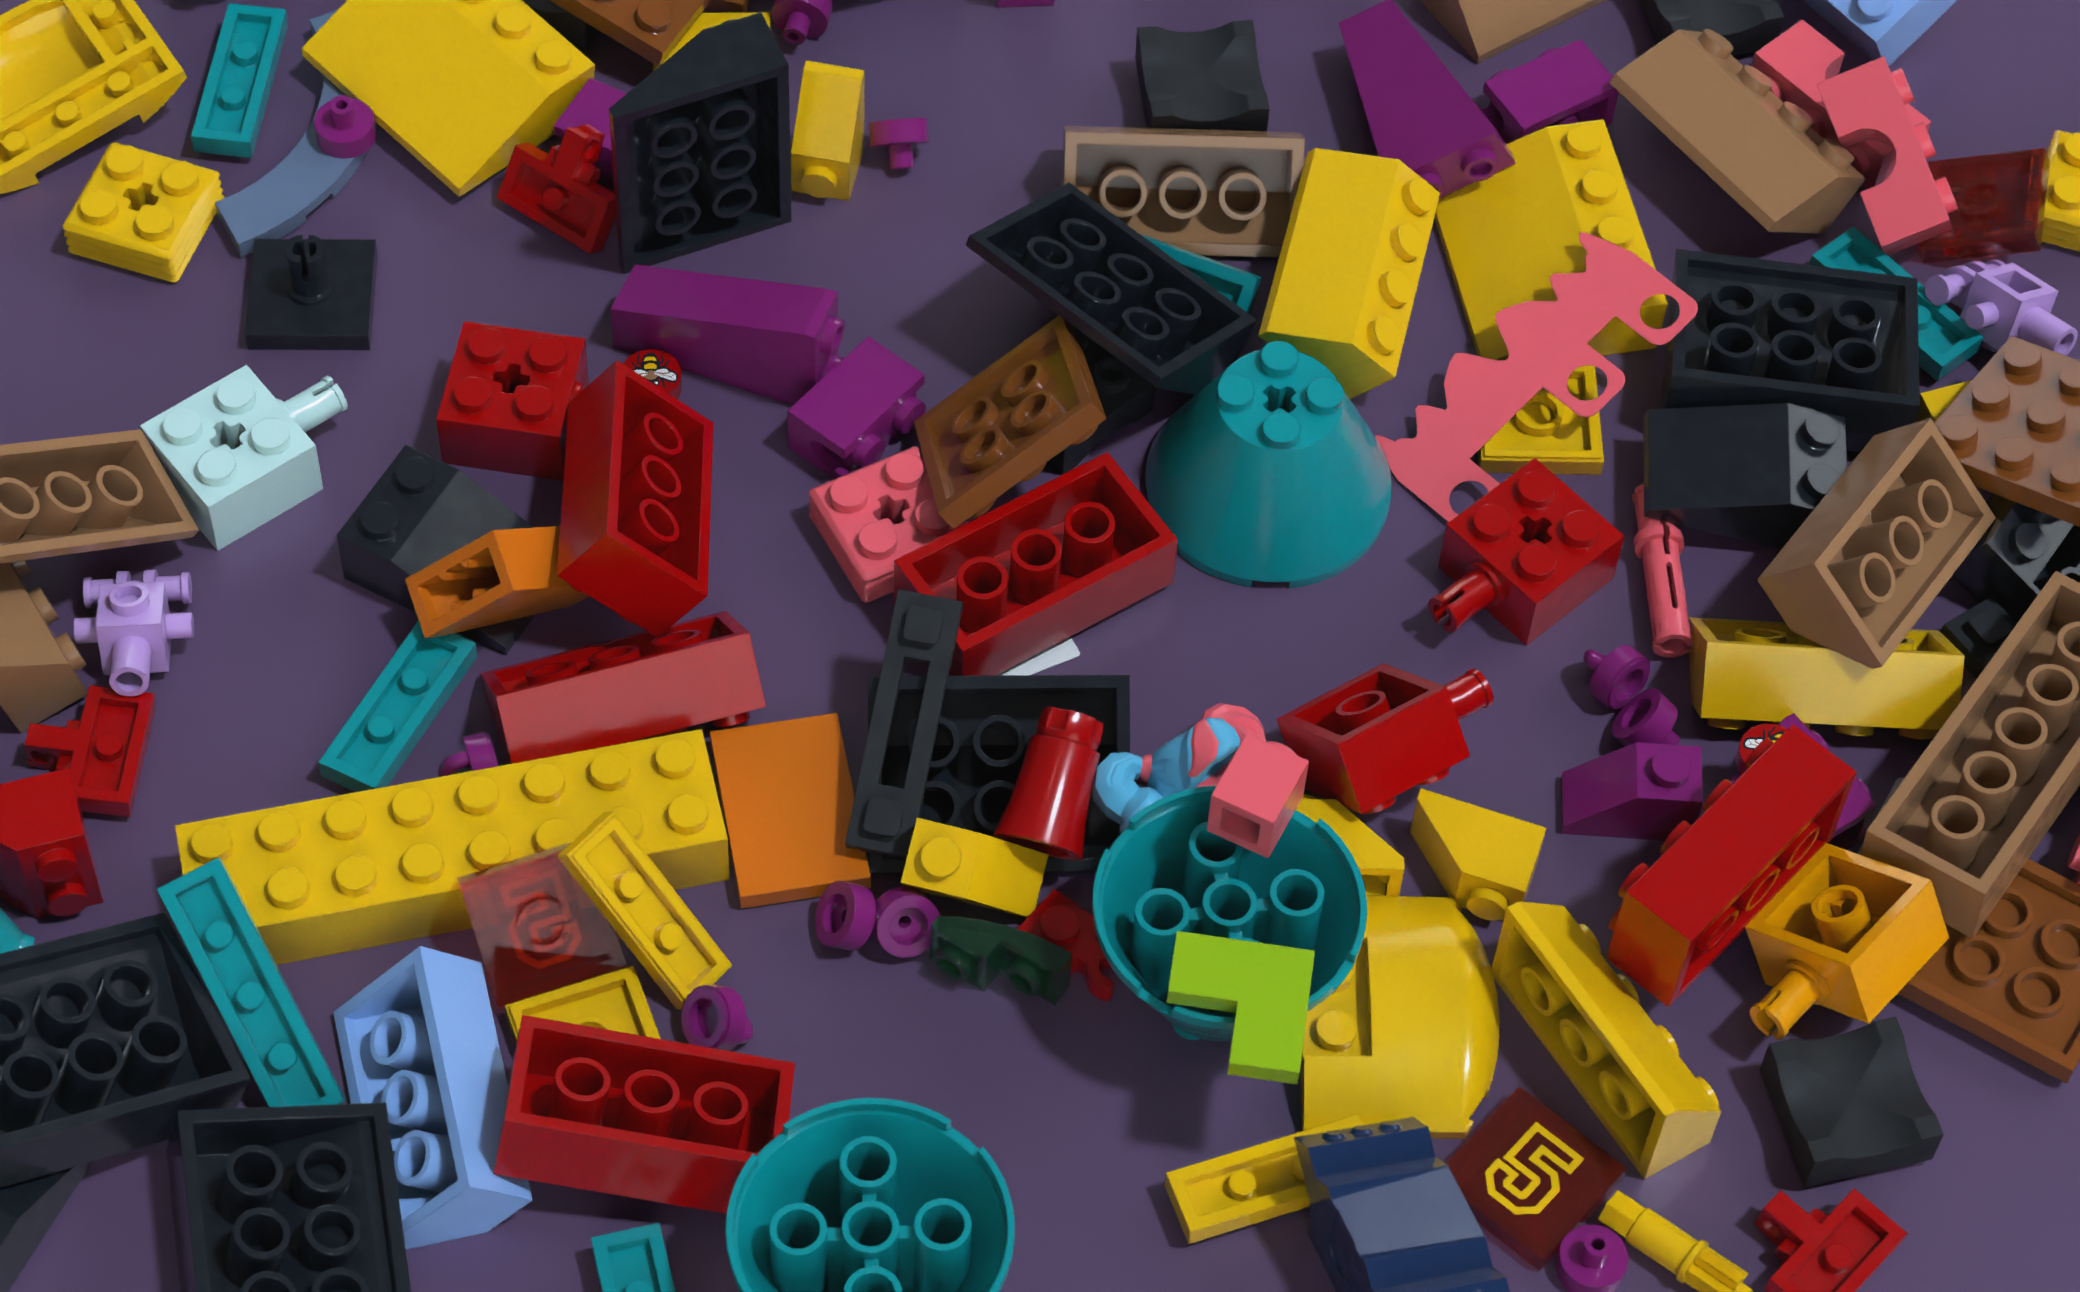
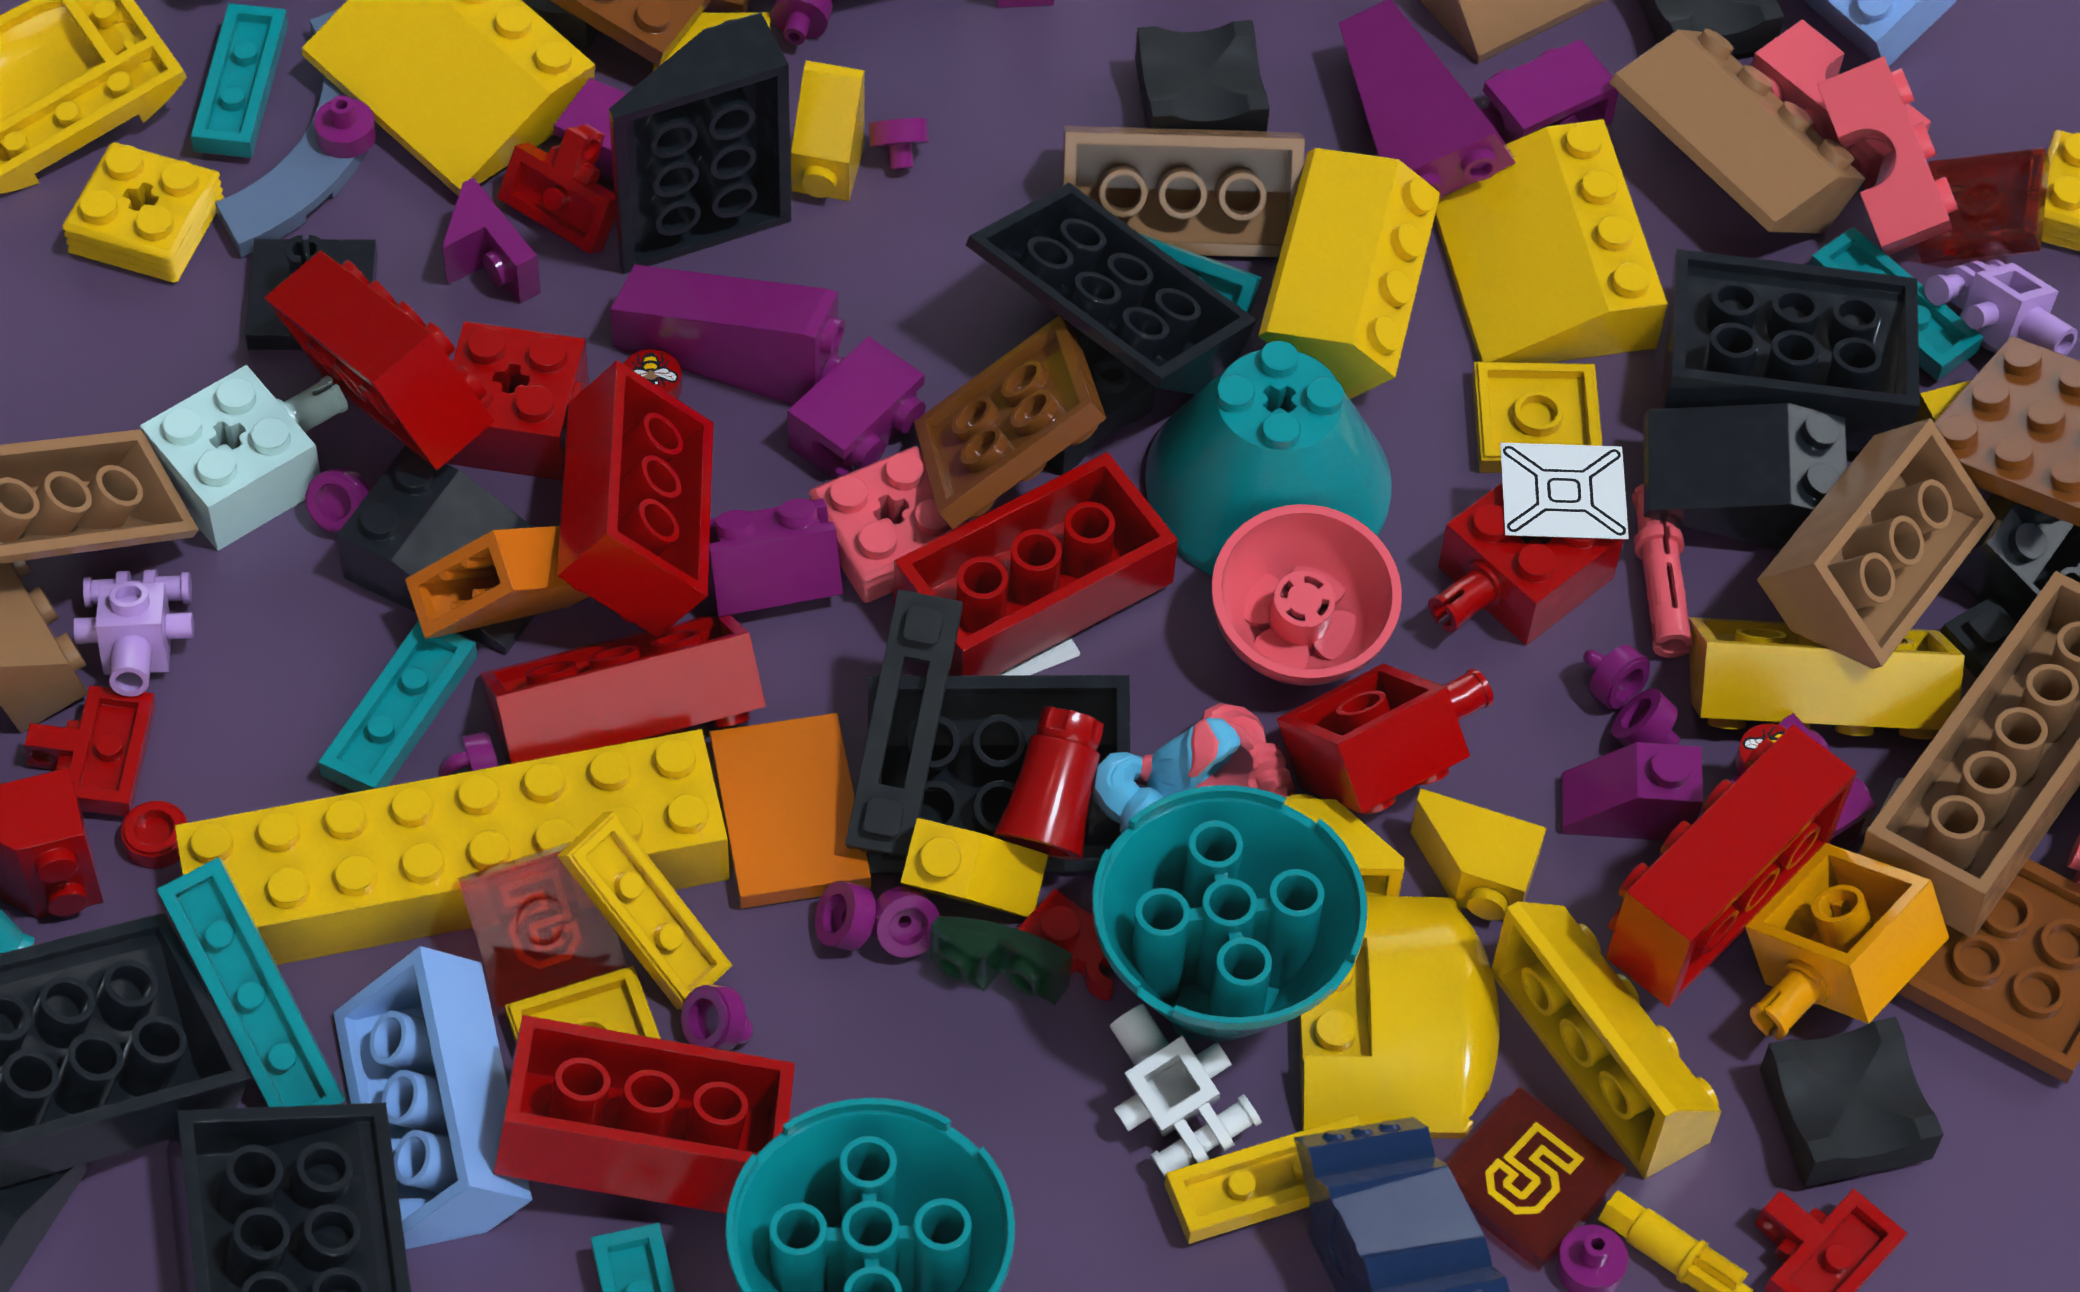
(151, 834): none -> red tile
(335, 497): none -> magenta tile
(382, 357): none -> red brick
(485, 238): none -> magenta slope
(773, 557): none -> magenta brick
(1173, 1089): none -> white piece
(1257, 795): coral brick -> none
(1261, 985): lime tile -> none
(1319, 571): none -> coral piece
(1543, 348): coral piece -> none
(1564, 491): none -> white sticker

